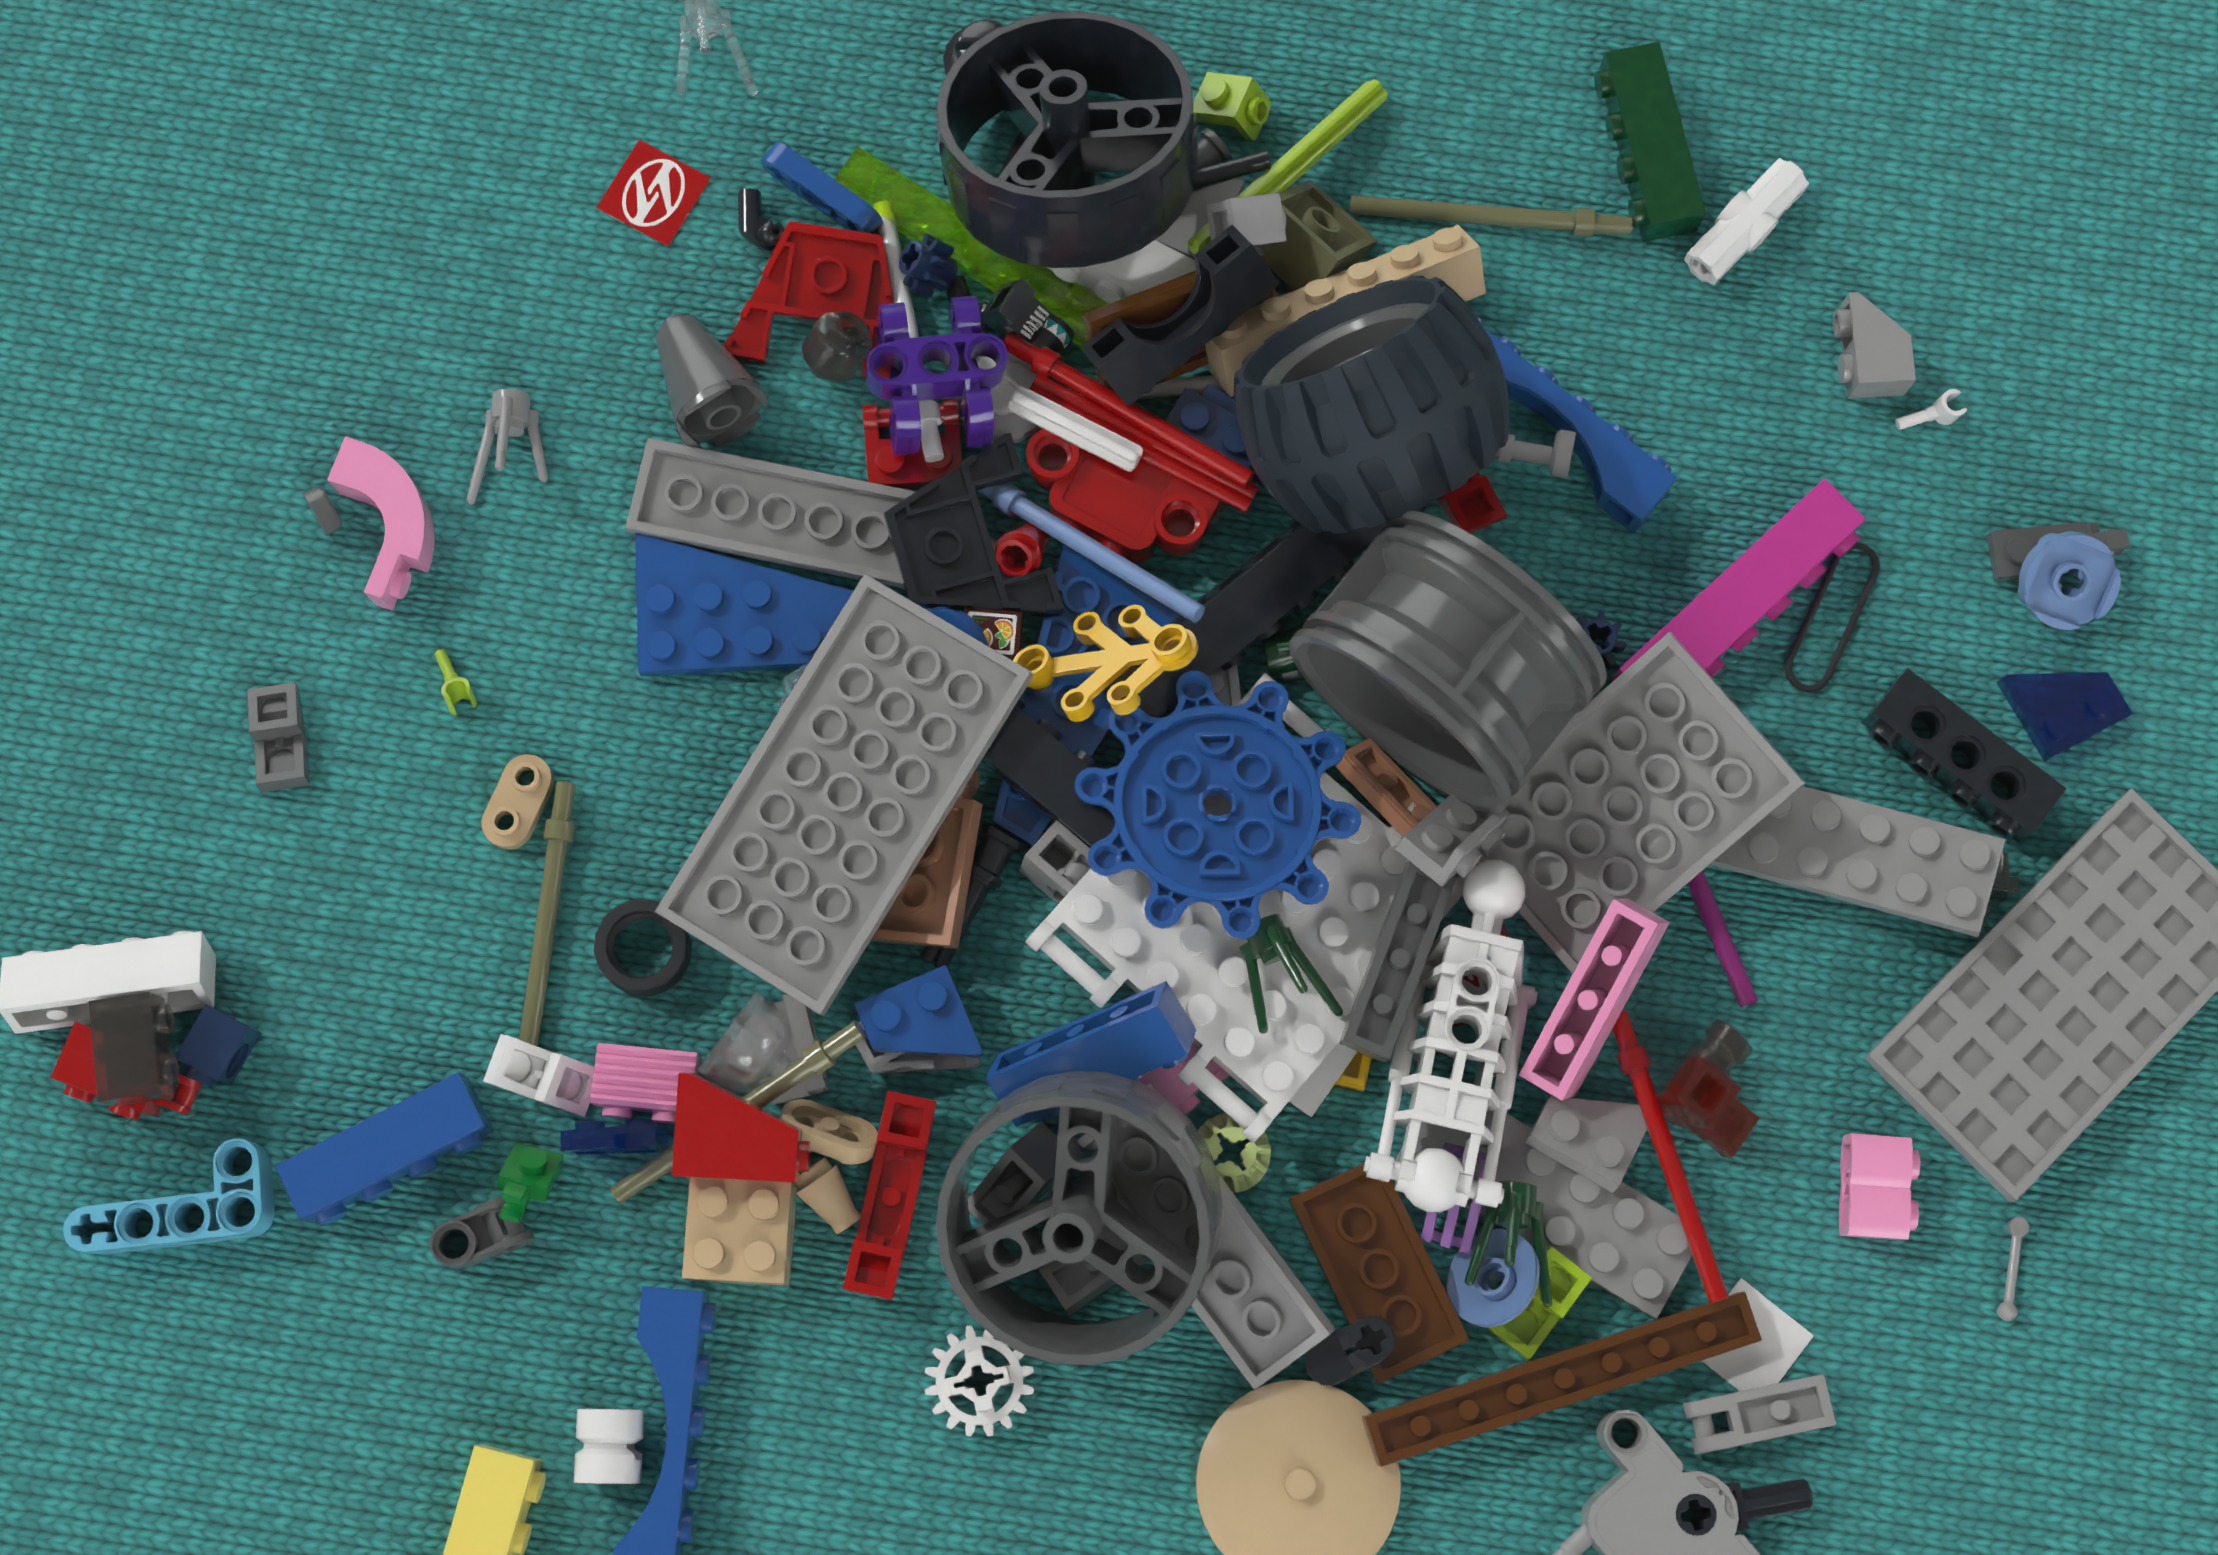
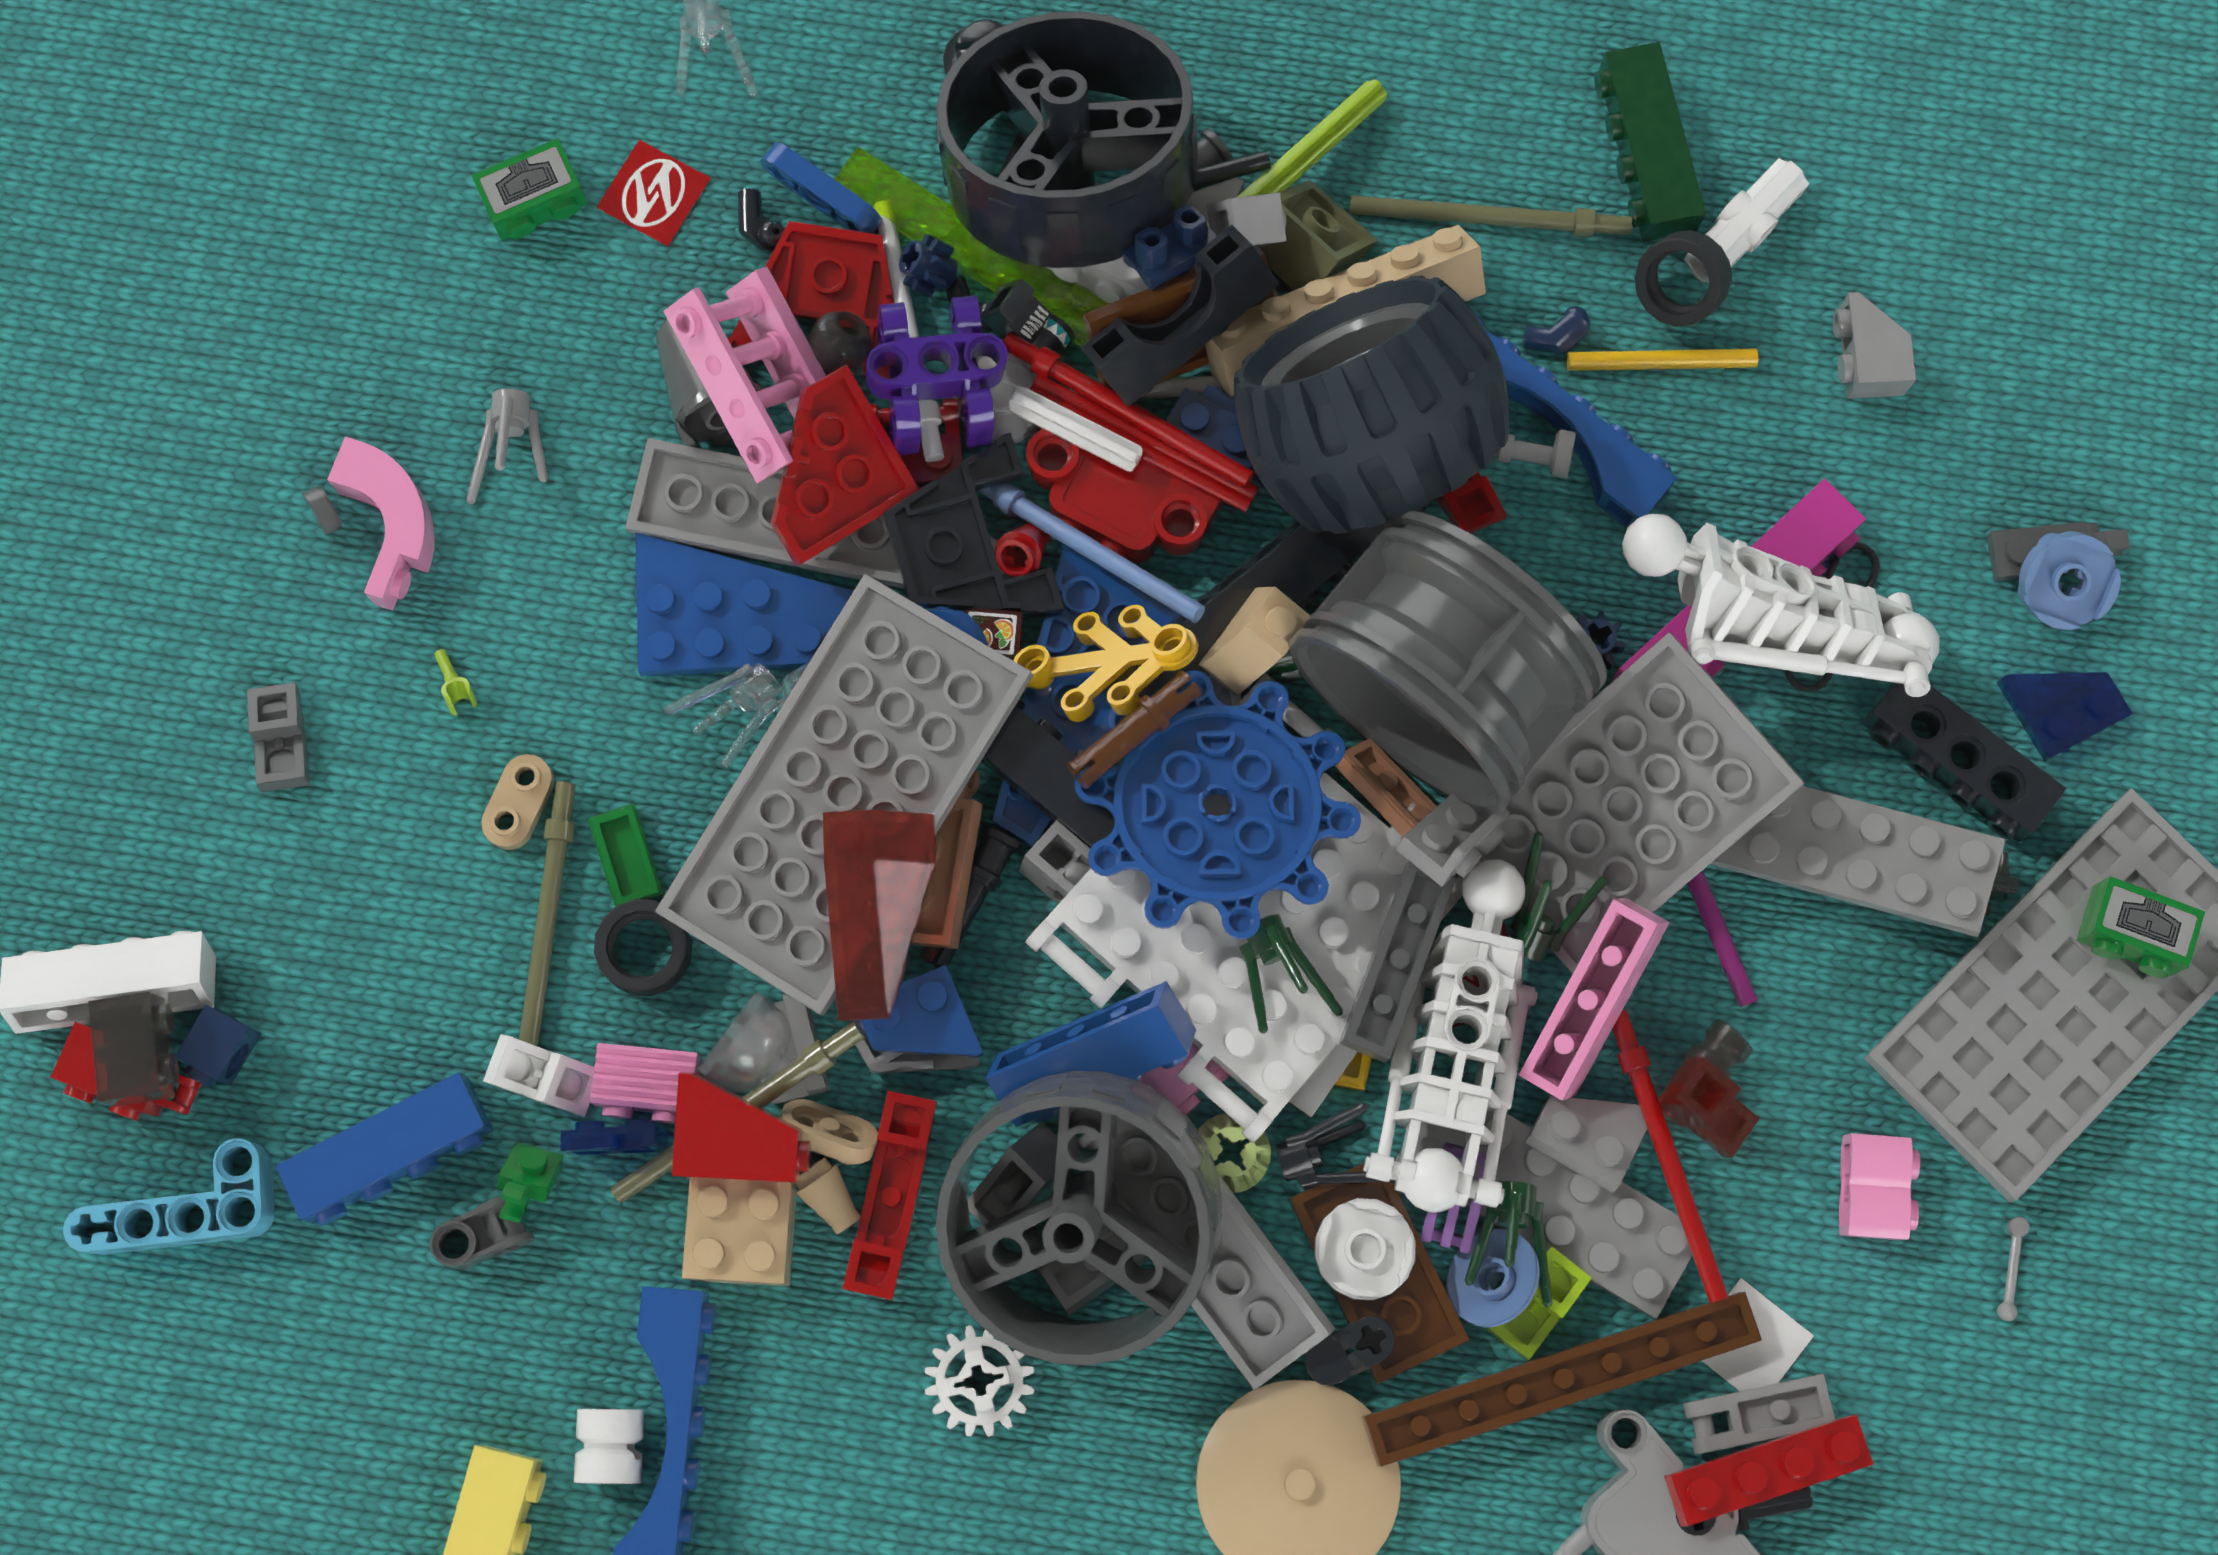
(530, 190): none -> brick
(625, 855): none -> green tile
(753, 689): none -> clear plant
(774, 339): none -> bright pink fence
(840, 469): none -> red plate
(875, 890): none -> clear red wedge
(1151, 715): none -> reddish brown pin
(1169, 251): none -> dark blue hips
(1232, 102): lime bracket -> none
(1254, 639): none -> tan slope
(1302, 1152): none -> black plant
(1364, 1249): none -> white tile
(1537, 928): none -> dark green plant
(1560, 336): none -> dark blue arm
(1653, 296): none -> black tyre
(1662, 359): none -> yellow bar
(1768, 1470): none -> red plate
(1778, 613): none -> white piece
(1938, 411): white hand -> none
(2140, 927): none -> brick

